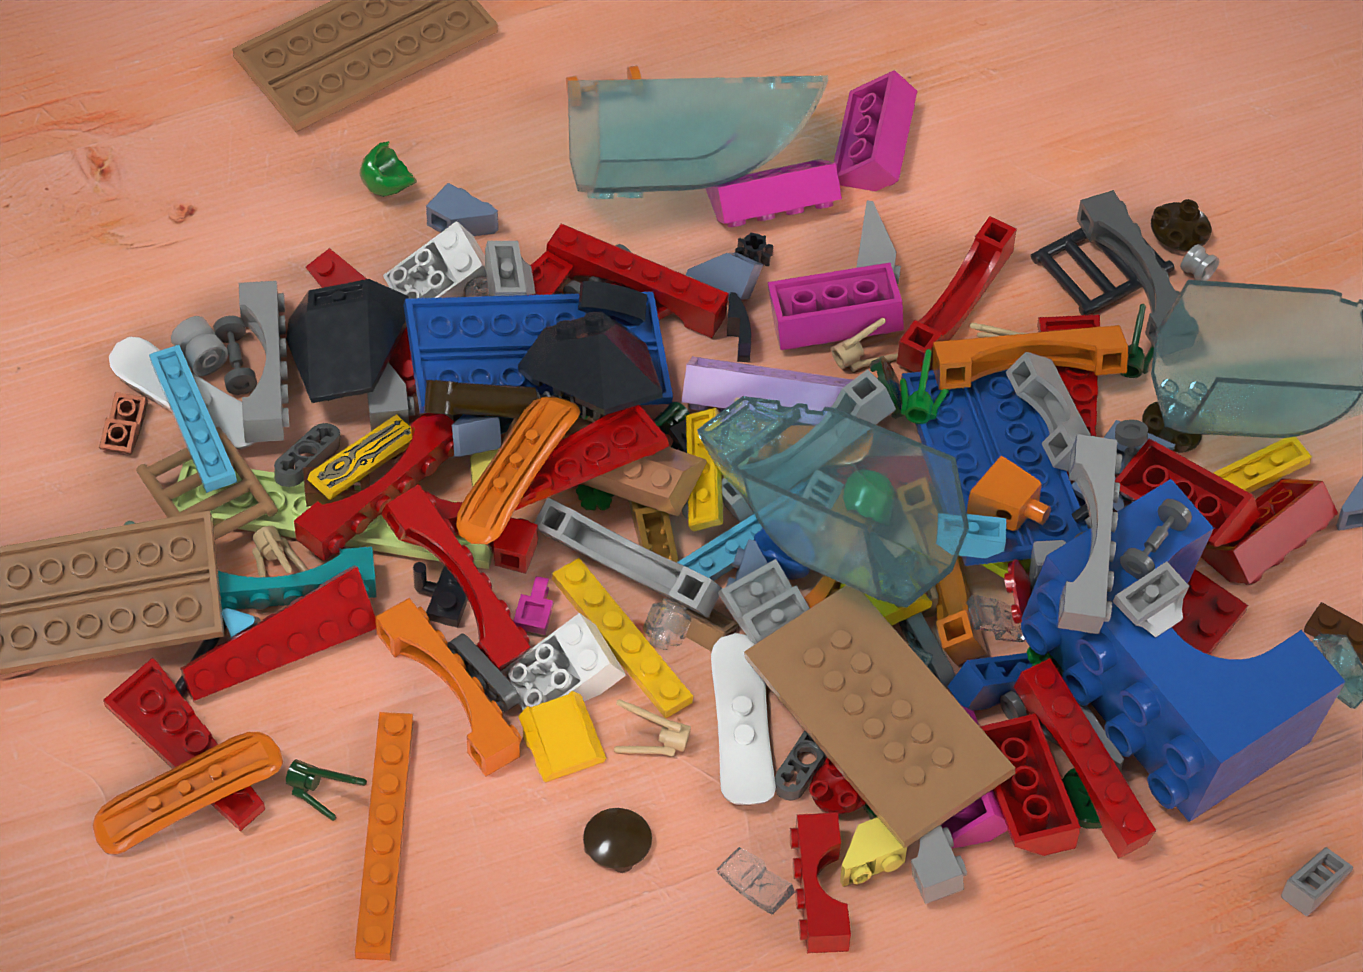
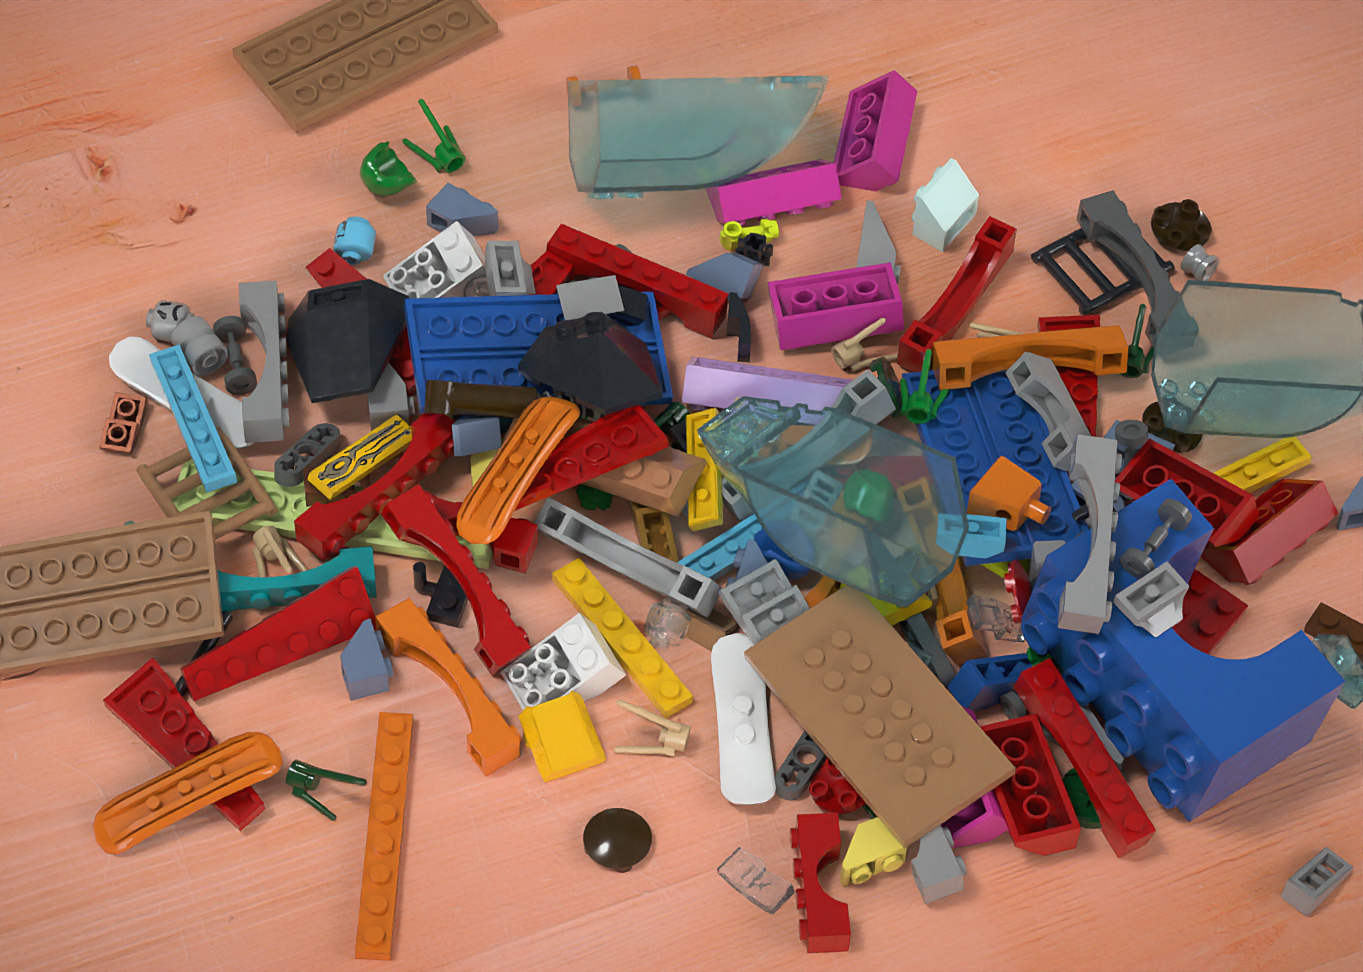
(166, 317): none -> light grey head
(238, 621): medium azure slope -> none
(354, 240): none -> medium azure head
(363, 664): none -> sand blue slope
(448, 153): none -> green plant
(494, 683): dark grey beam -> none
(535, 610): dark pink plate -> none
(590, 296): none -> light grey sticker
(733, 230): none -> neon yellow bar
(944, 206): none -> light aqua slope

